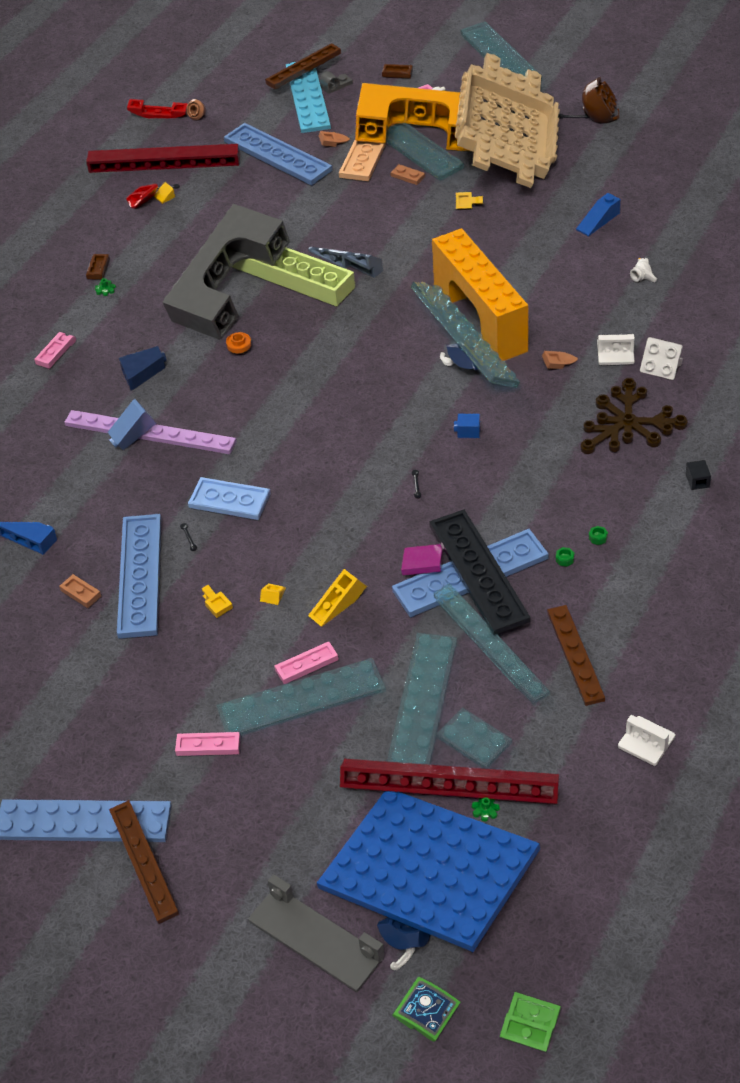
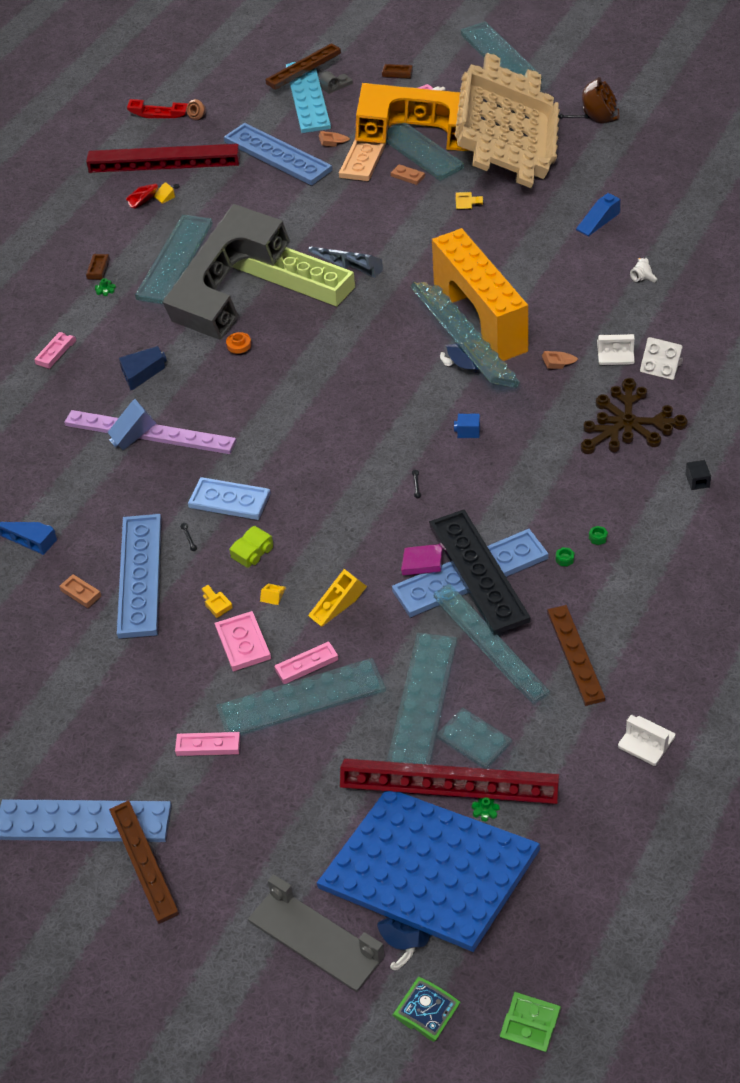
(173, 258): none -> clear light blue plate
(242, 641): none -> bright pink plate
(251, 547): none -> lime brick

